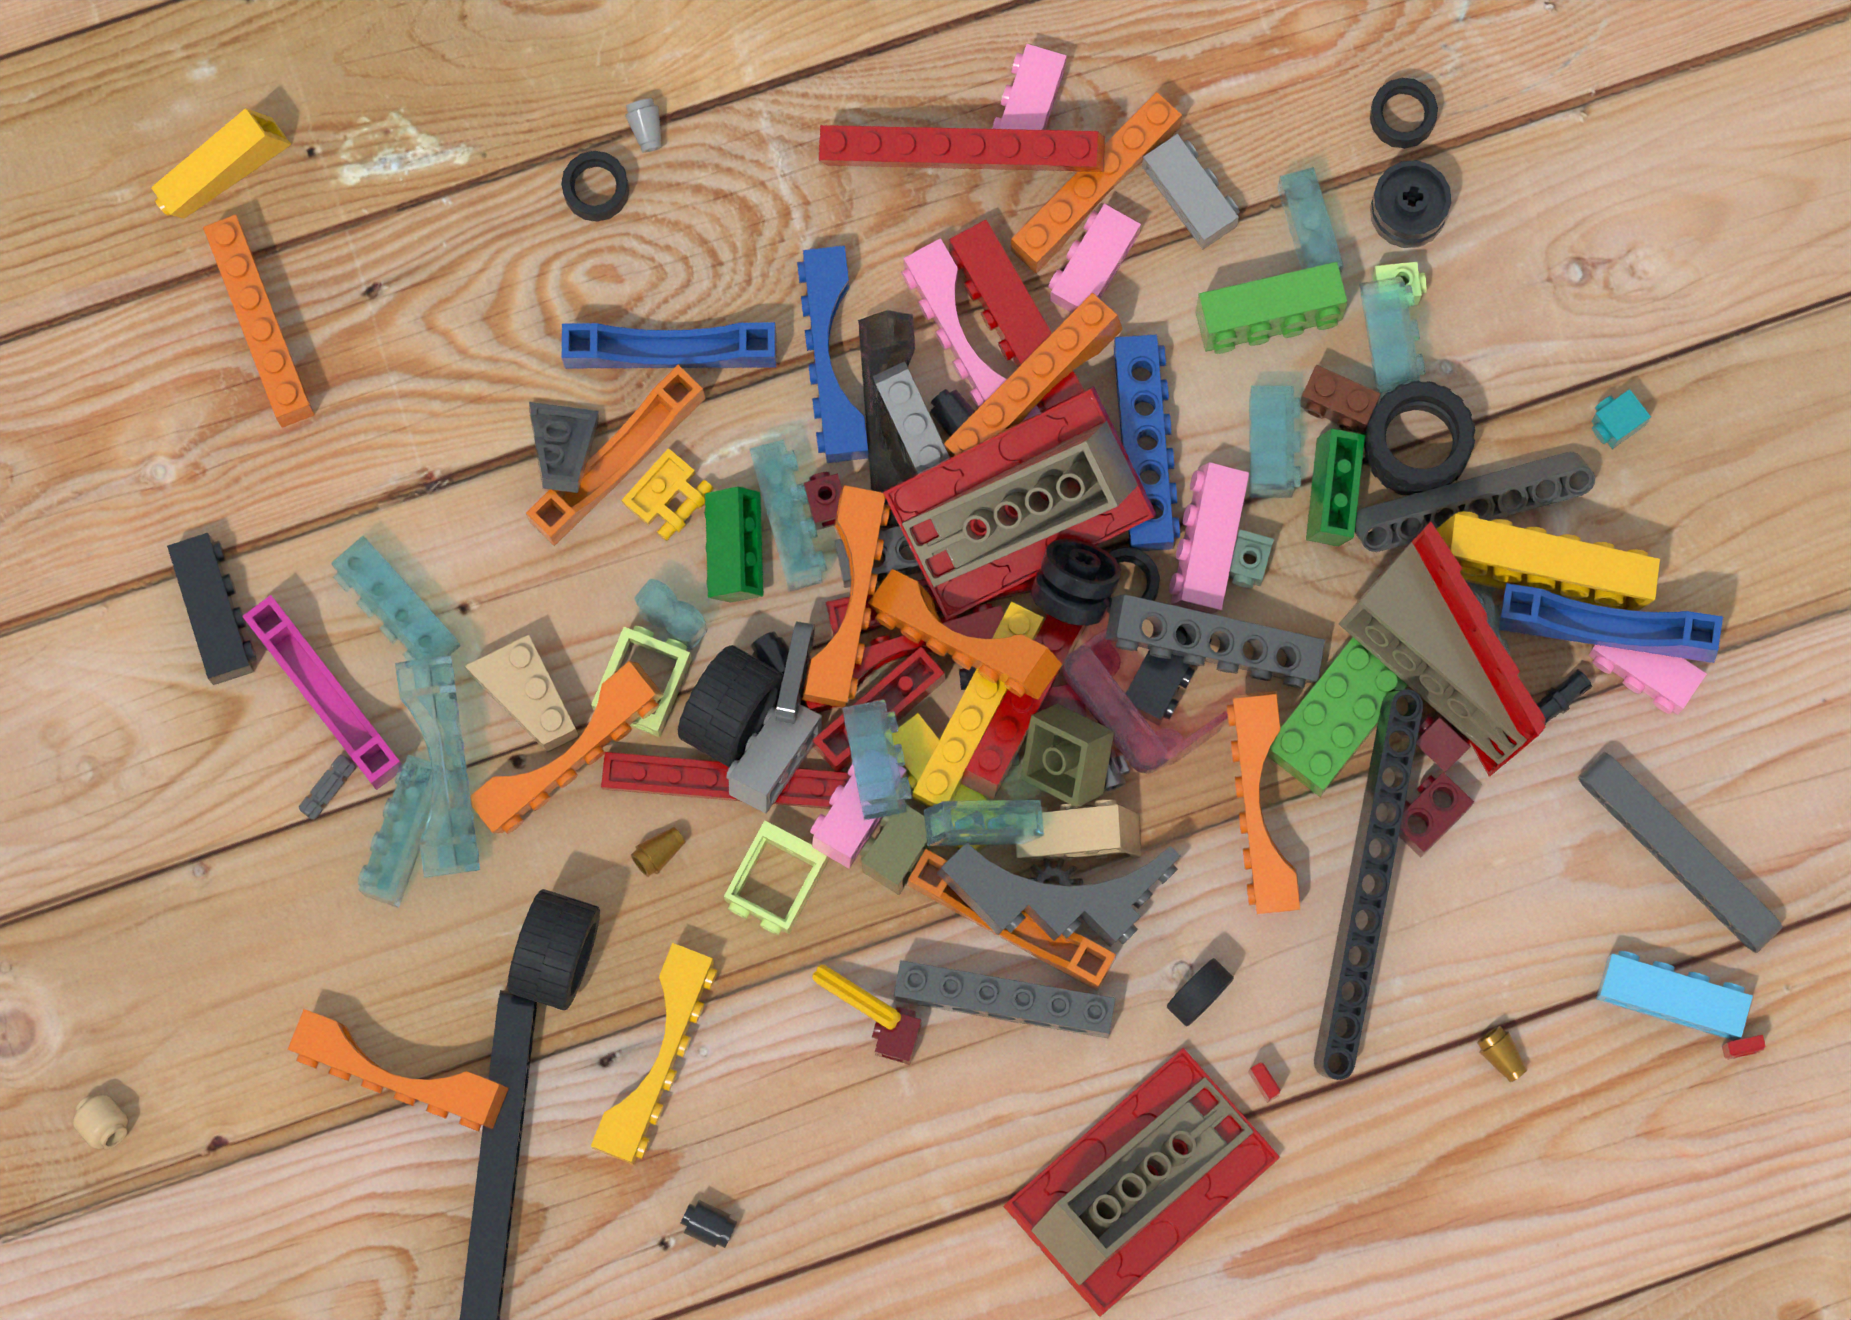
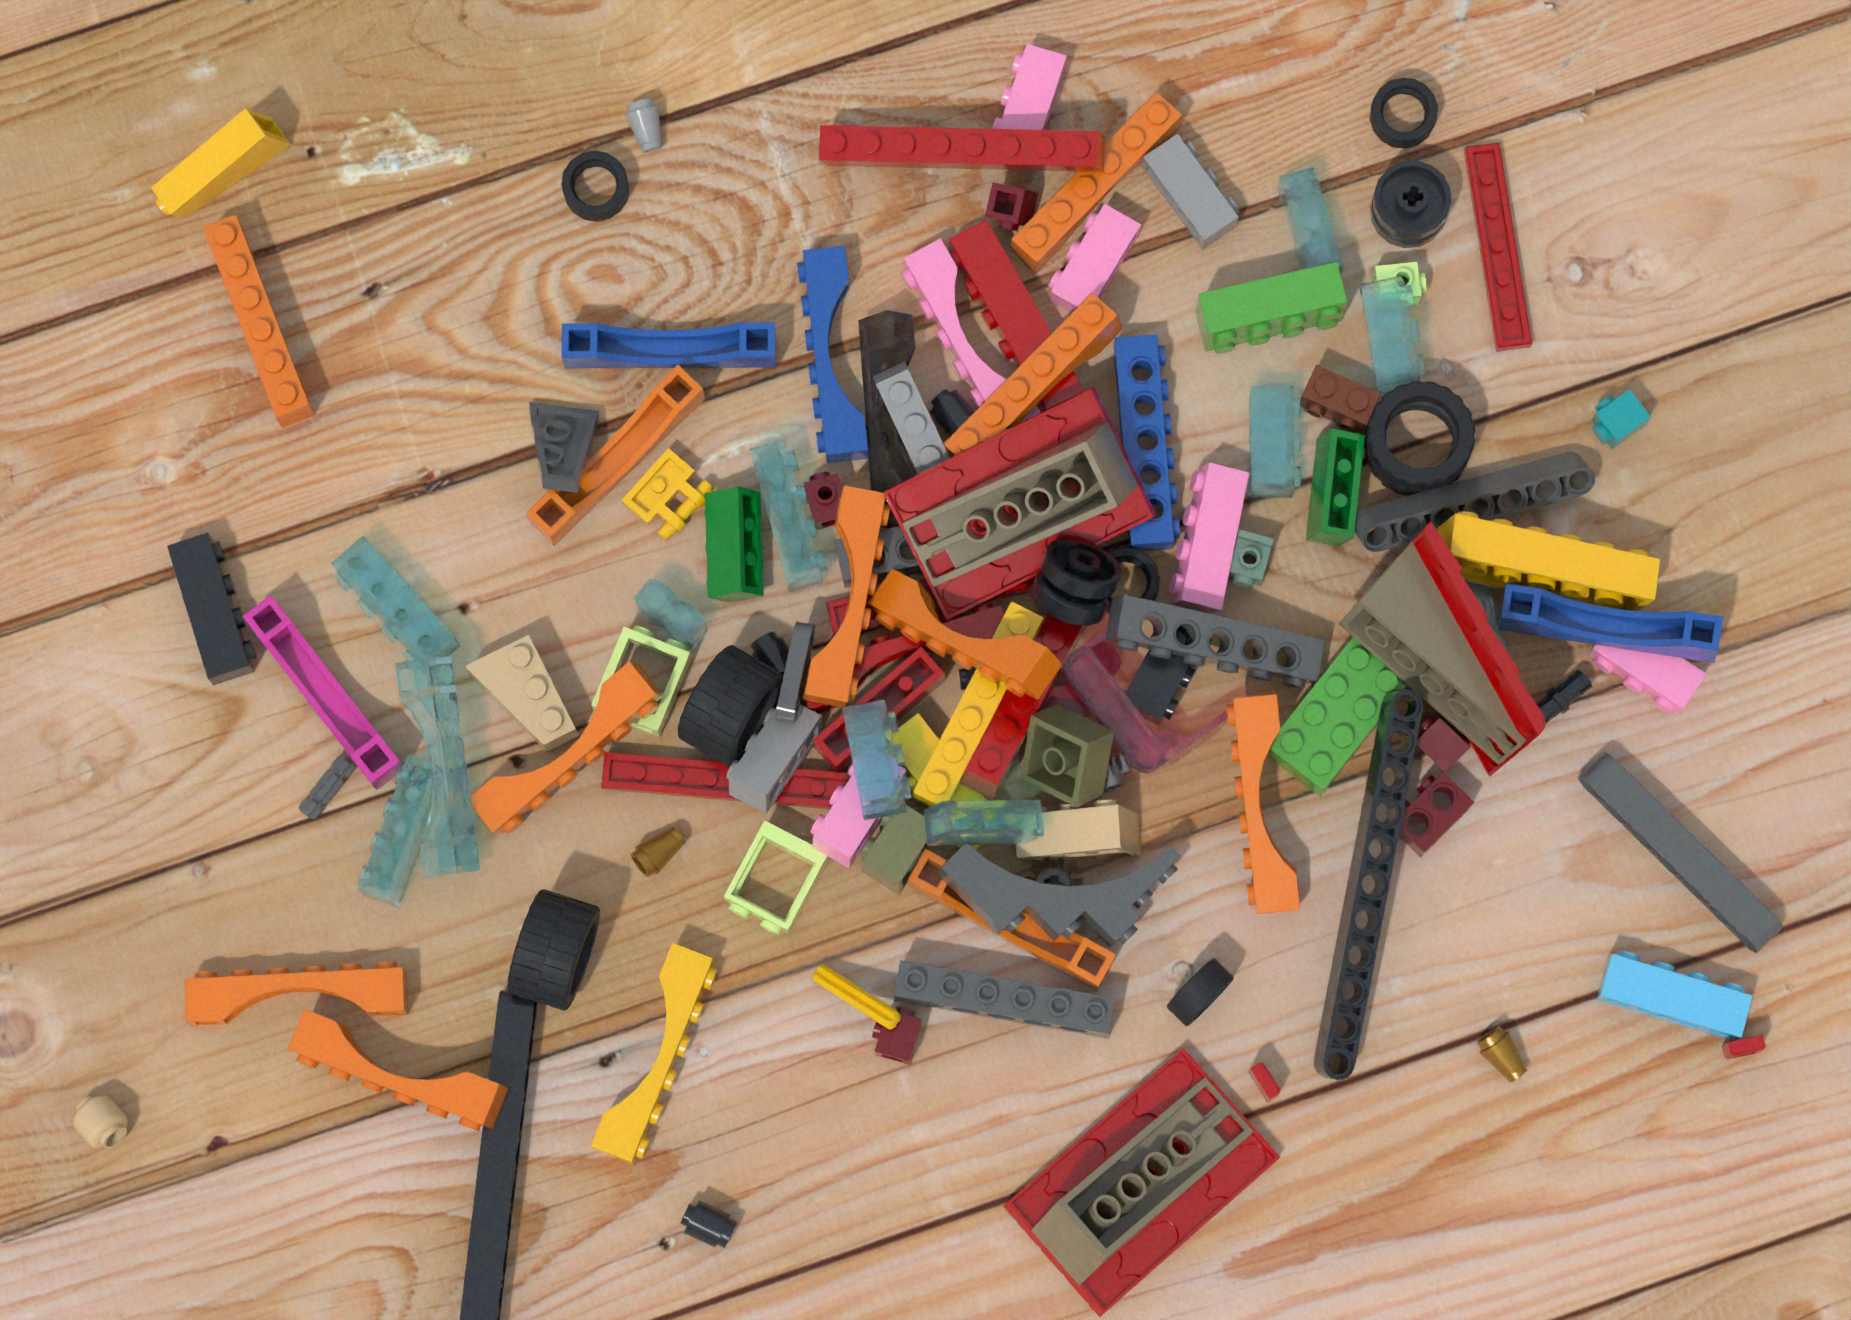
(221, 999): none -> orange arch
(1010, 206): none -> dark red brick
(1497, 247): none -> red tile

